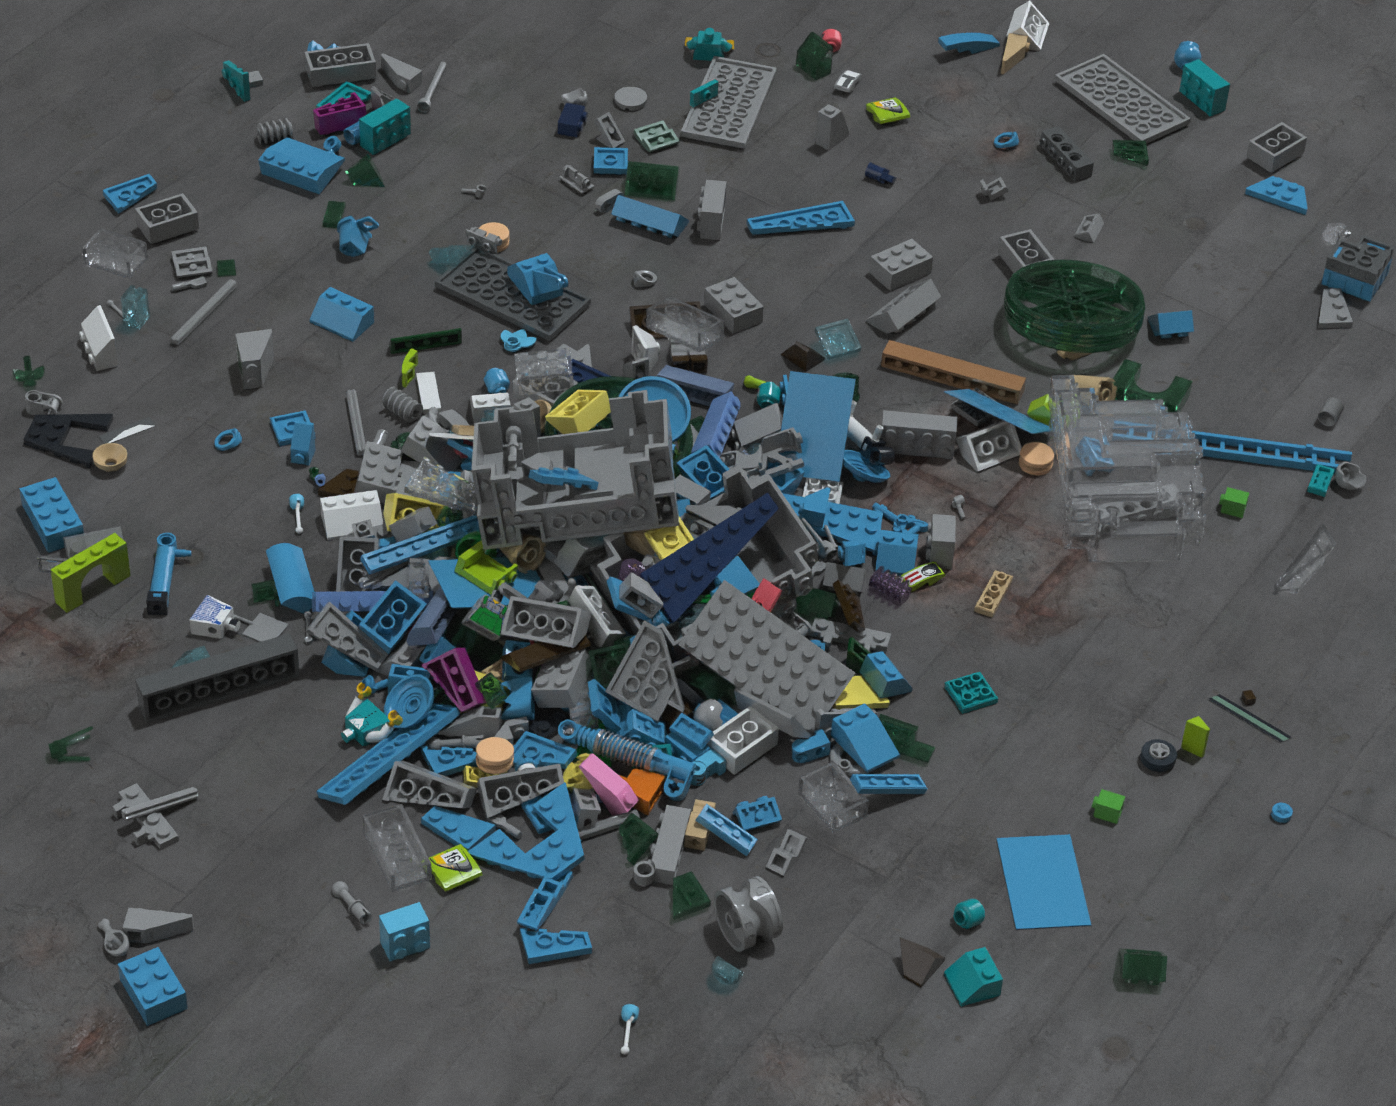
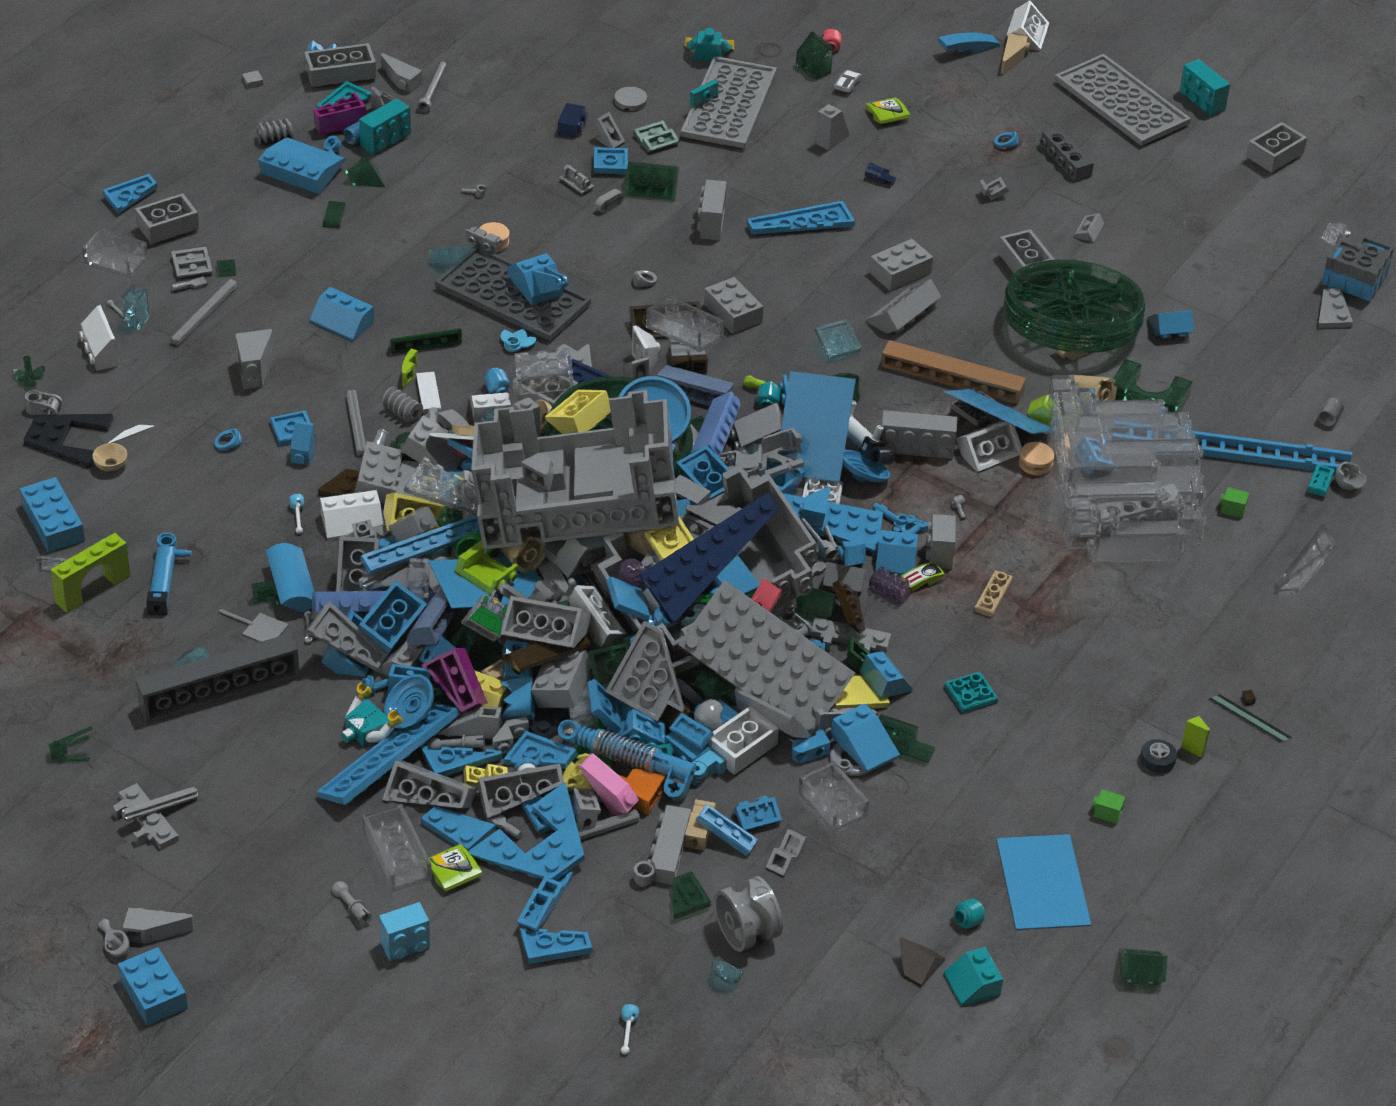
(78, 543): light grey slope -> none
(213, 619): white torso -> none
(237, 79): teal wing -> none
(318, 477): arm -> none
(355, 235): dark azure container -> none
(492, 690): clear green bracket -> none
(494, 755): light nougat head -> none
(513, 435): light grey piece -> none
(560, 476): dark azure wing -> none
(575, 97): light grey hair -> none
(636, 837): clear green wing -> none
(639, 595): light grey slope -> none
(650, 216): dark azure slope -> none
(803, 356): dark brown slope -> none
(888, 784): dark azure tile -> none
(1131, 150): clear green wing -> none
(1186, 53): dark azure piece -> none
(1280, 193): dark azure wing -> none
(1282, 812): dark azure tile -> none

